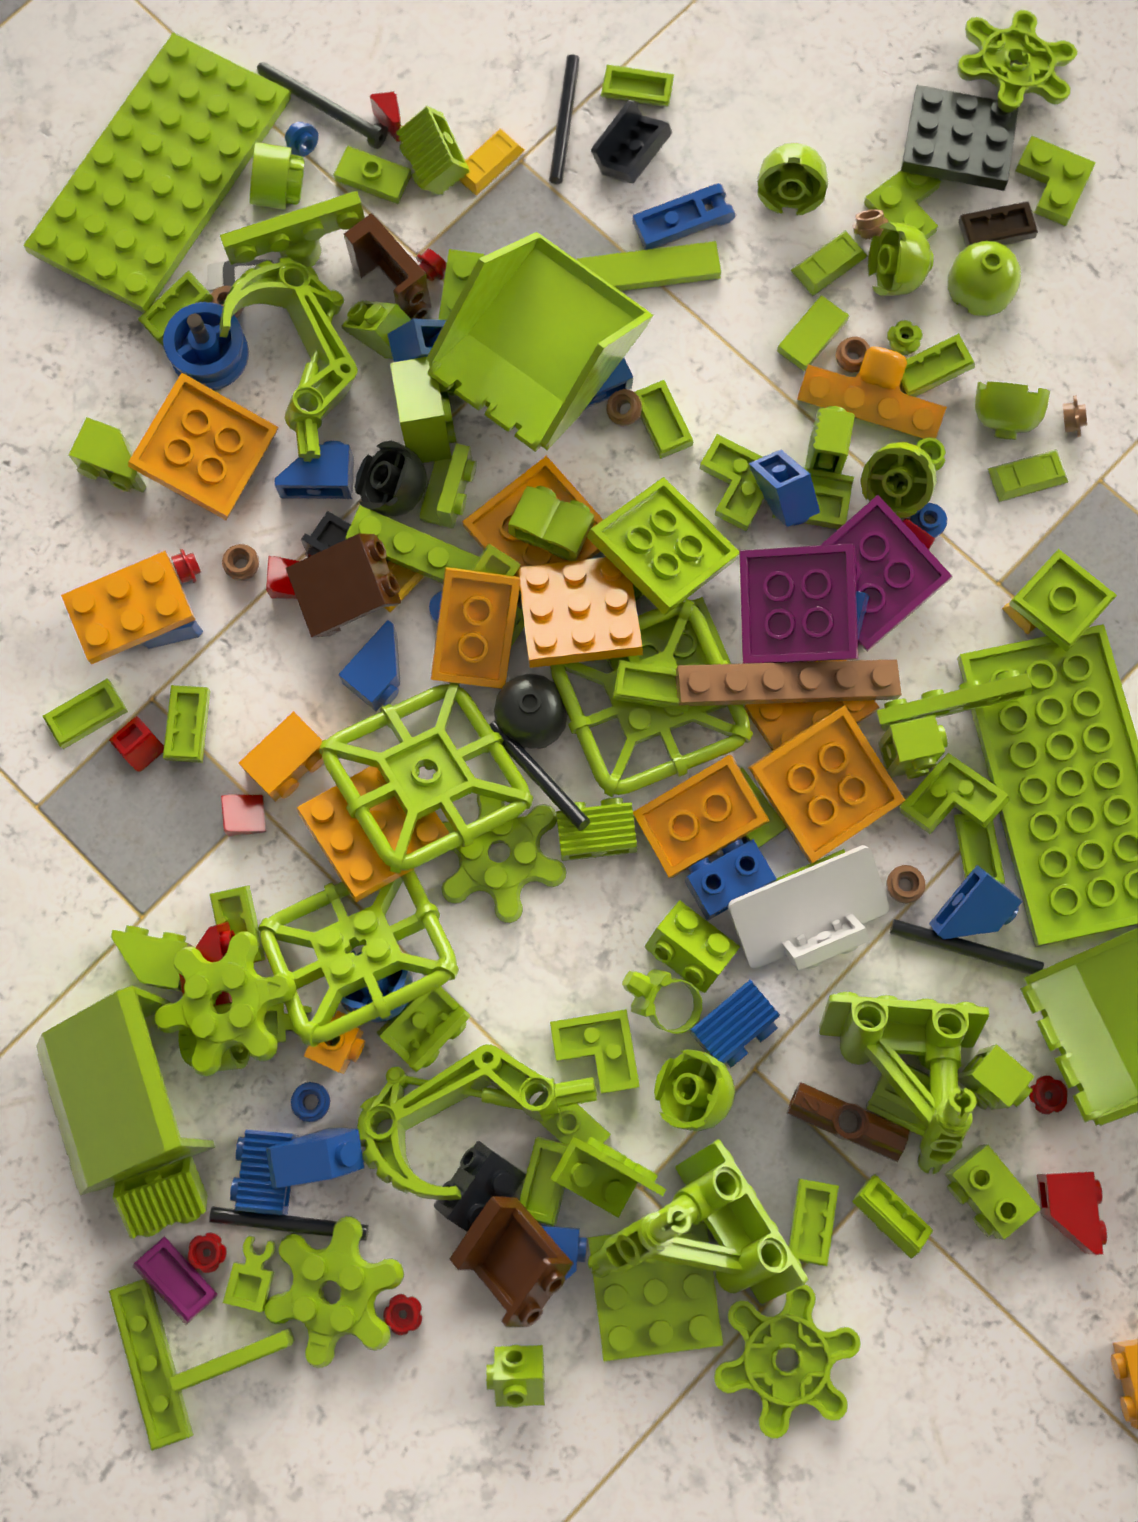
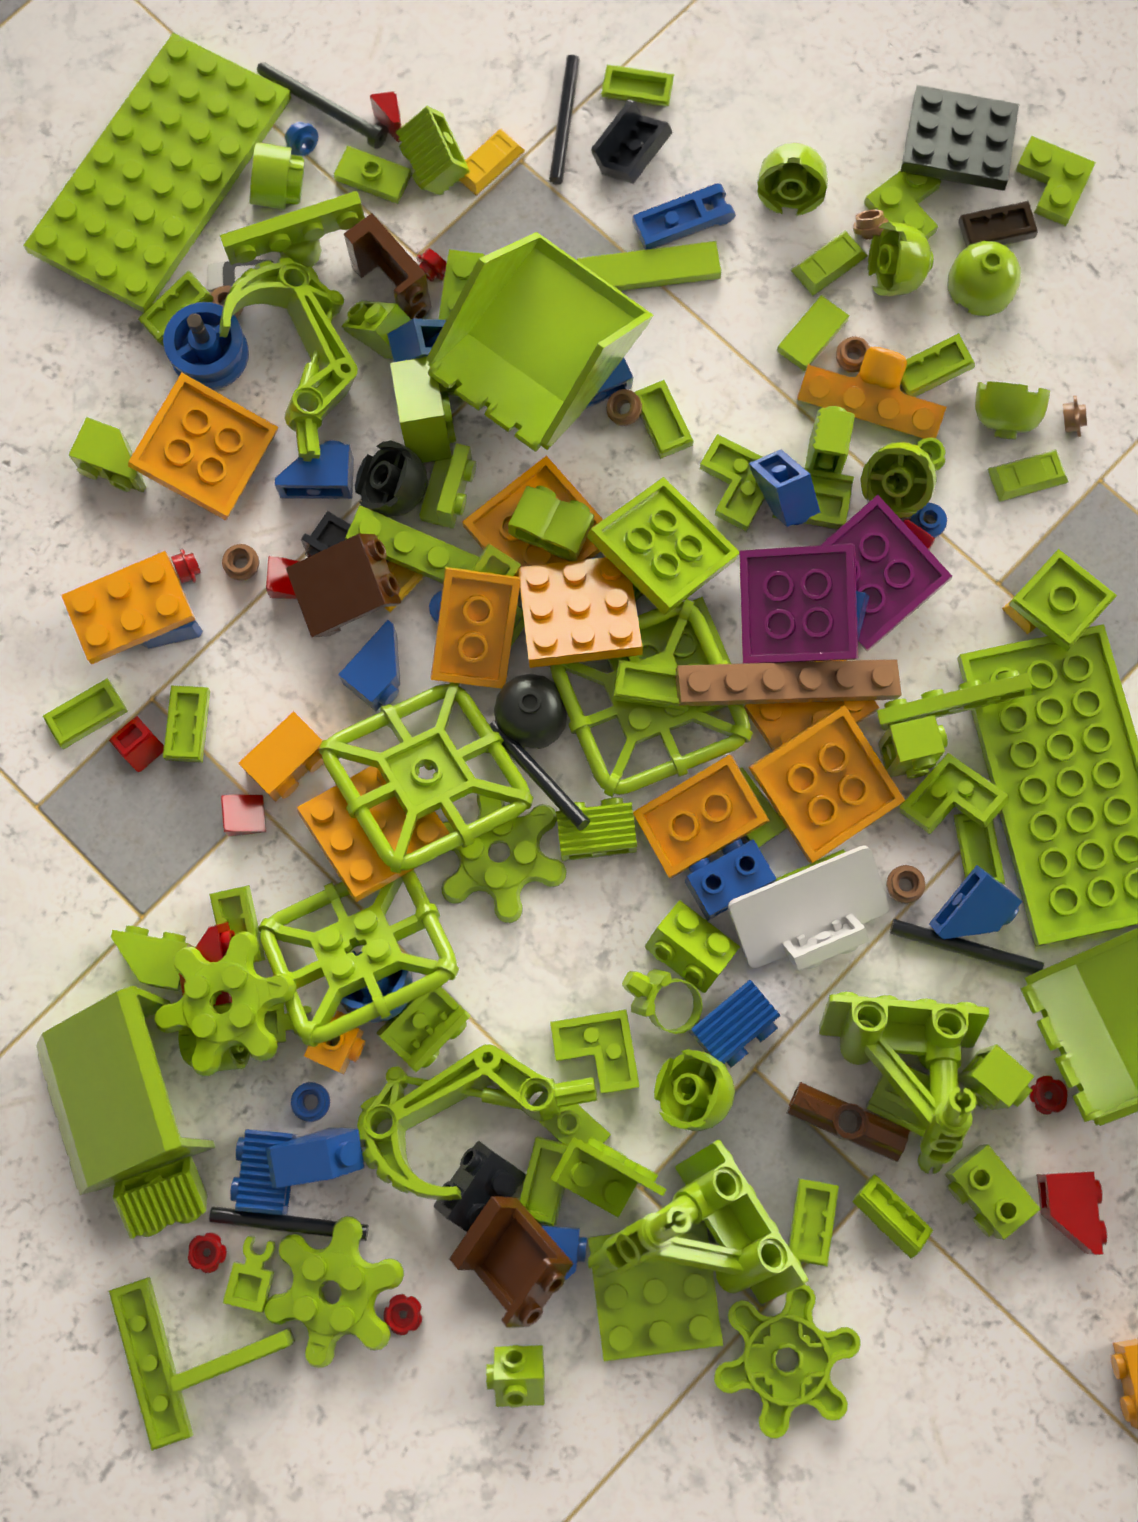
(175, 1280): magenta tile -> none
(901, 345): lime plate -> none
(1018, 43): lime plate -> none

